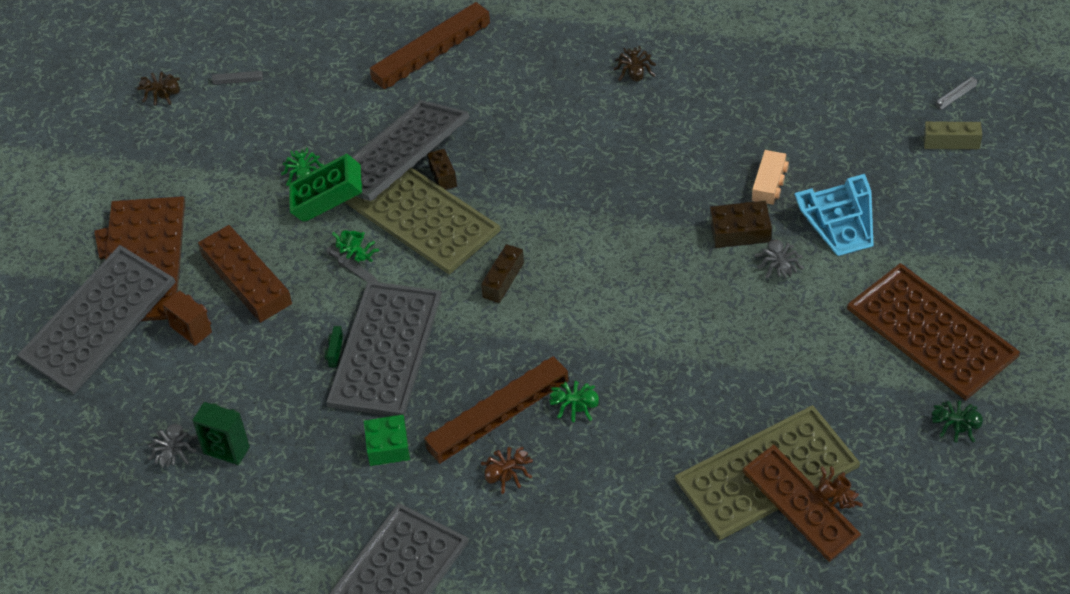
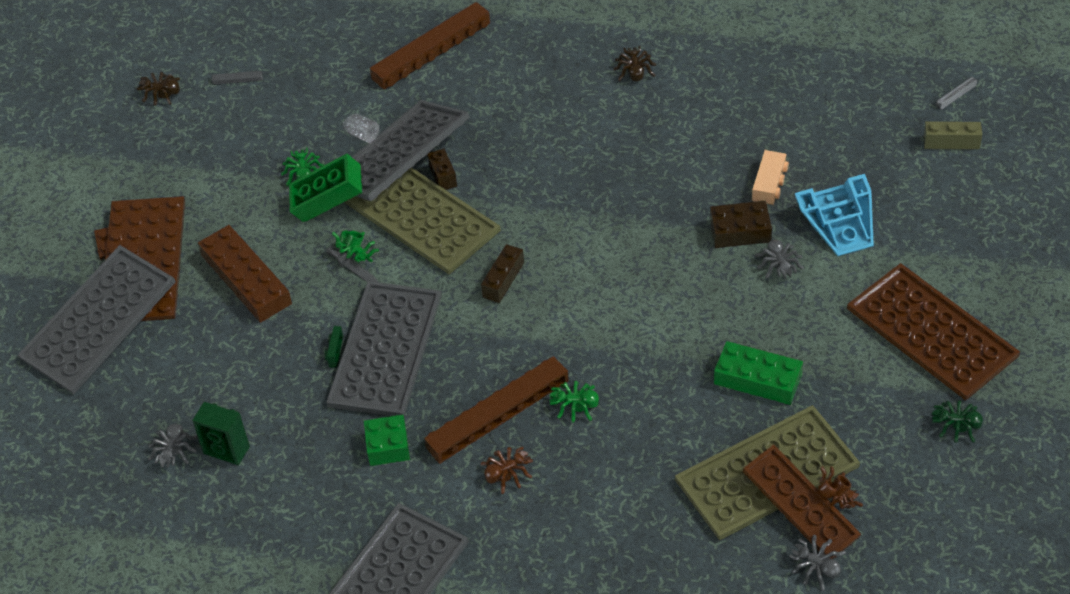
(187, 317): reddish brown brick -> none
(361, 127): none -> clear piece
(758, 372): none -> green brick
(821, 563): none -> dark grey animal

